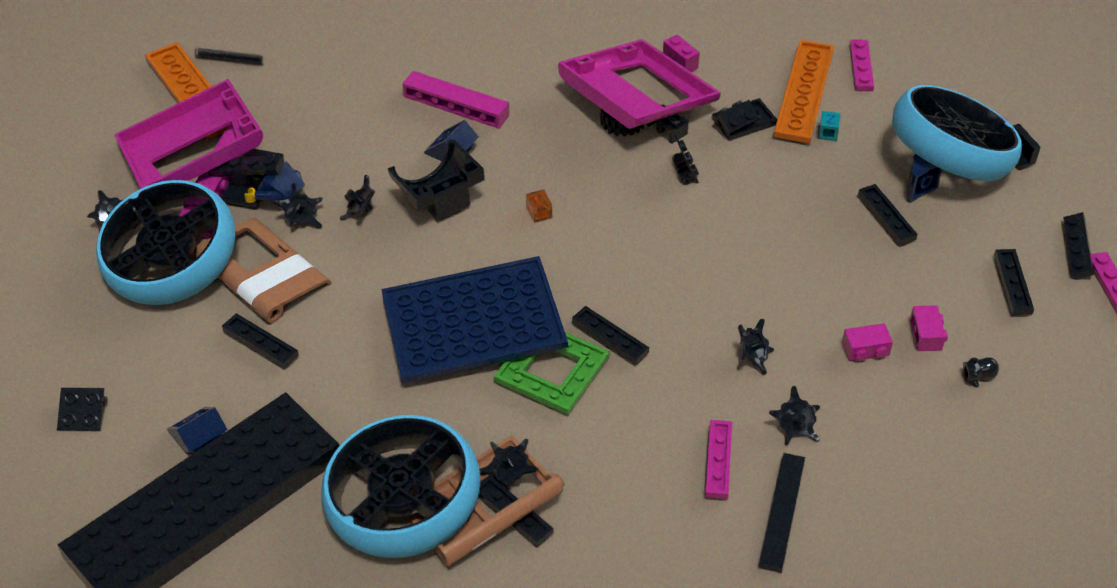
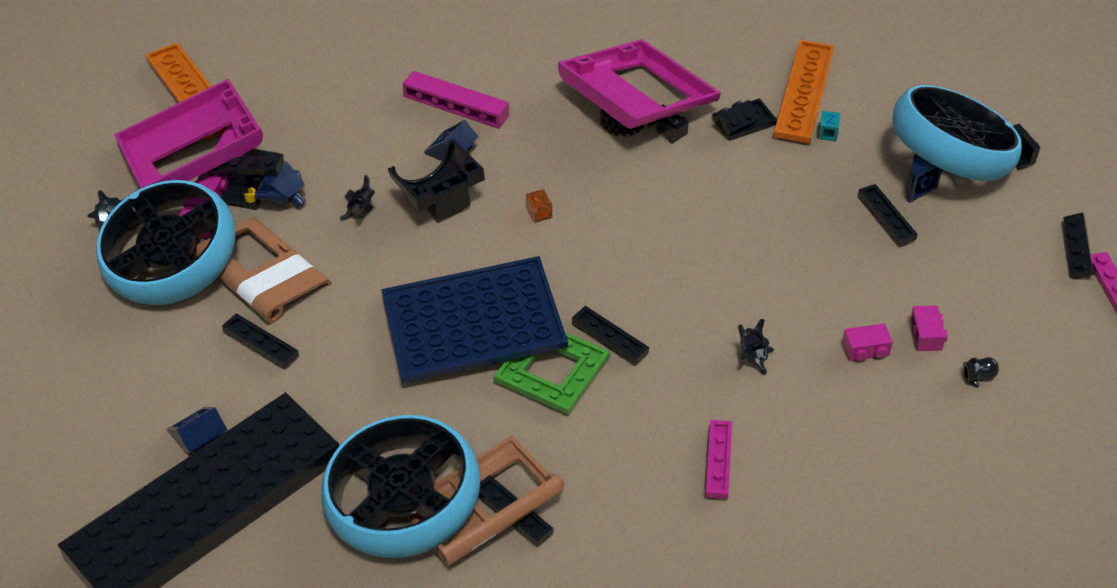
(81, 409): black hinge -> none
(229, 55): black piece -> none
(300, 208): black piece -> none
(509, 463): black piece -> none
(681, 52): dark pink brick -> none
(683, 164): black hinge -> none
(782, 513): black tile -> none
(797, 417): black piece -> none
(861, 65): dark pink plate -> none
(1014, 282): black plate -> none

